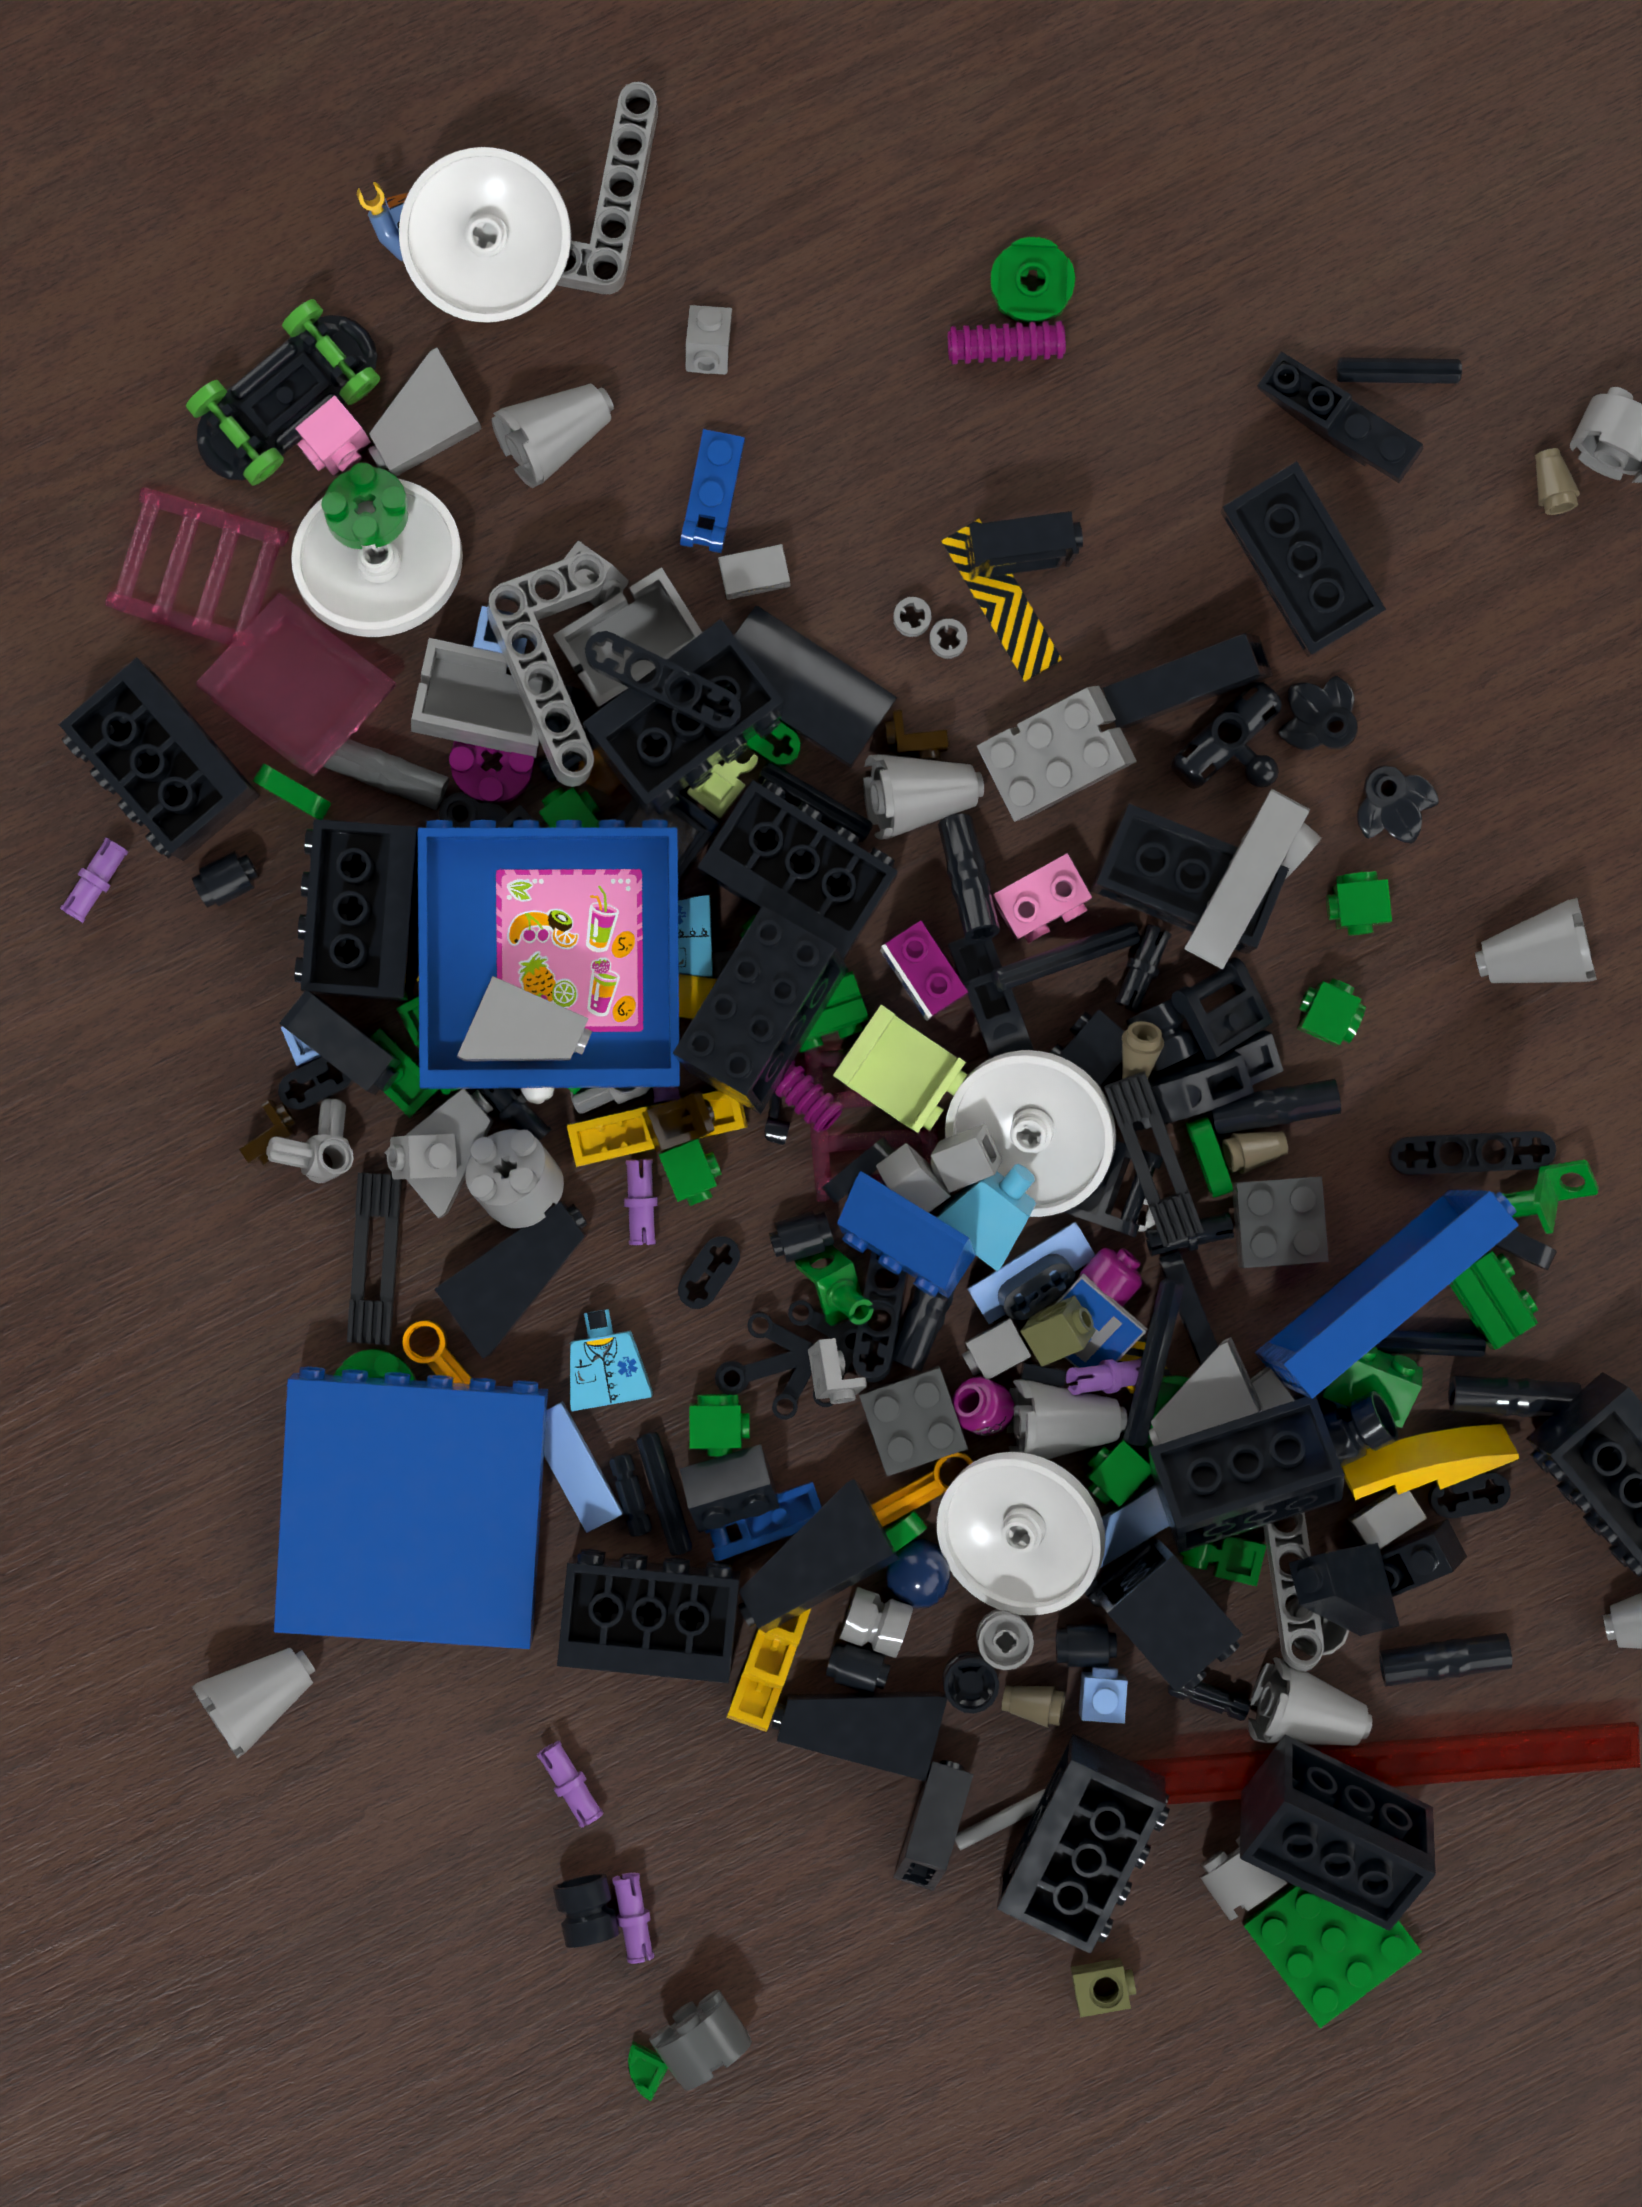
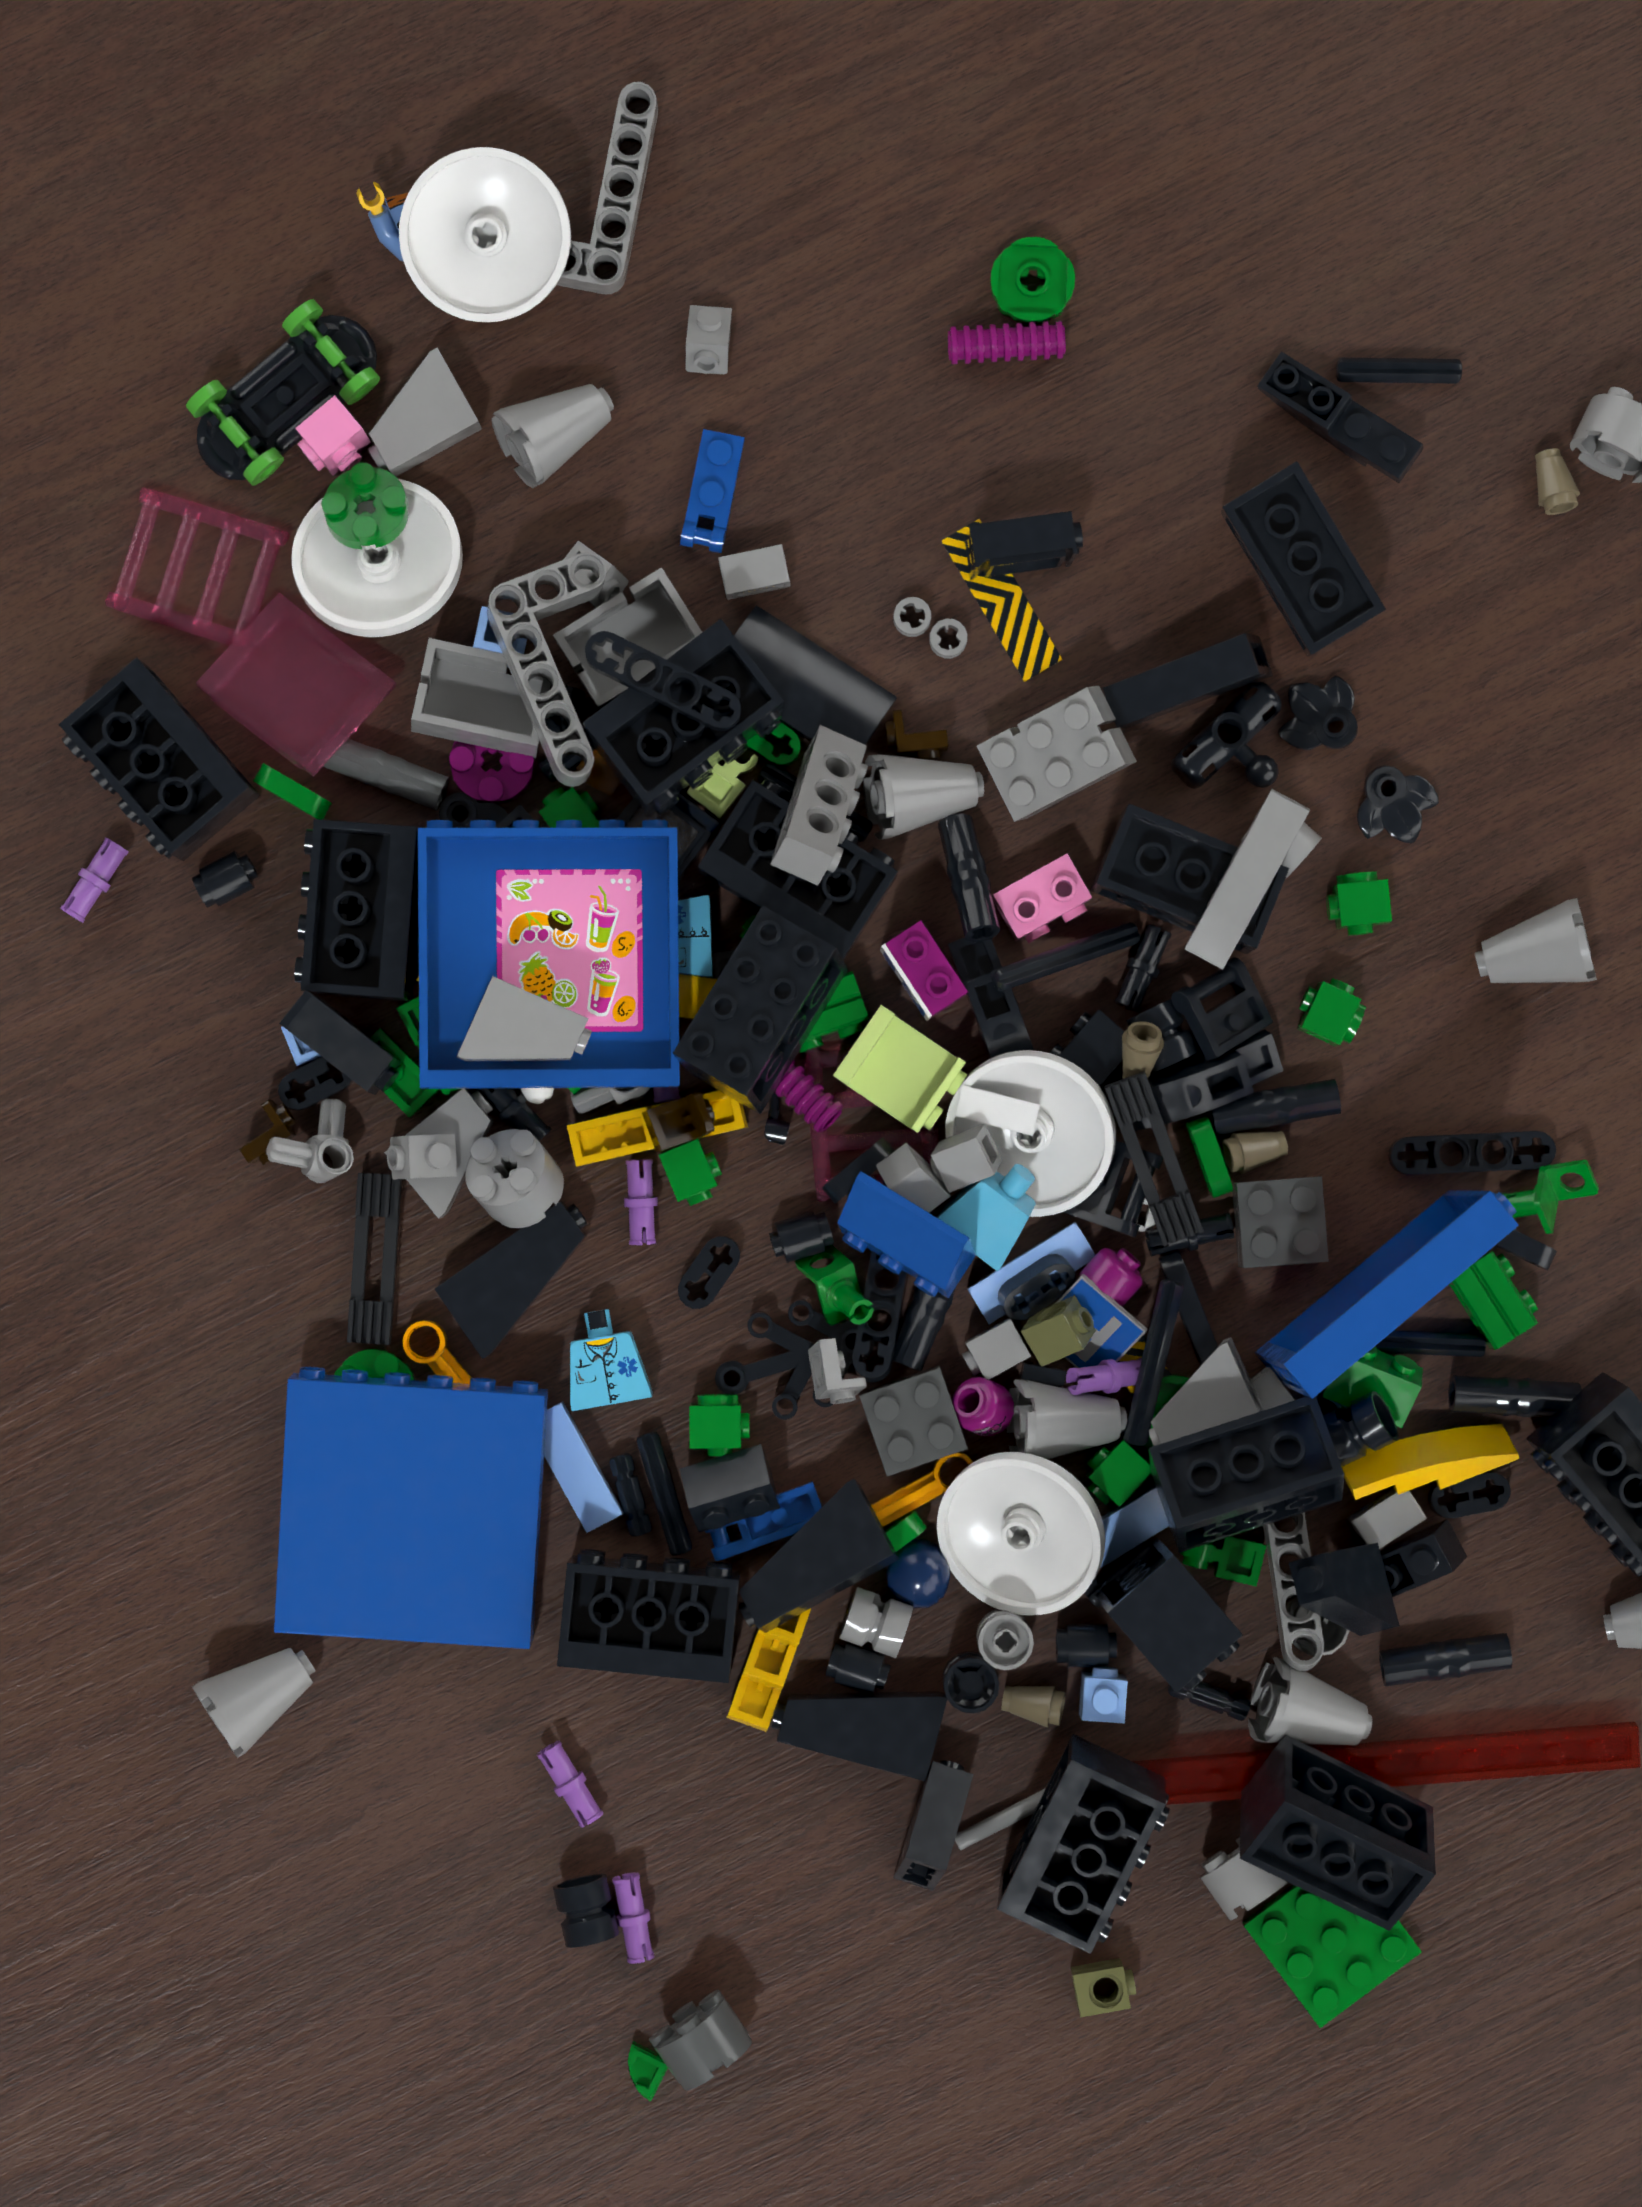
(820, 806): none -> light grey brick
(997, 1110): none -> white sticker

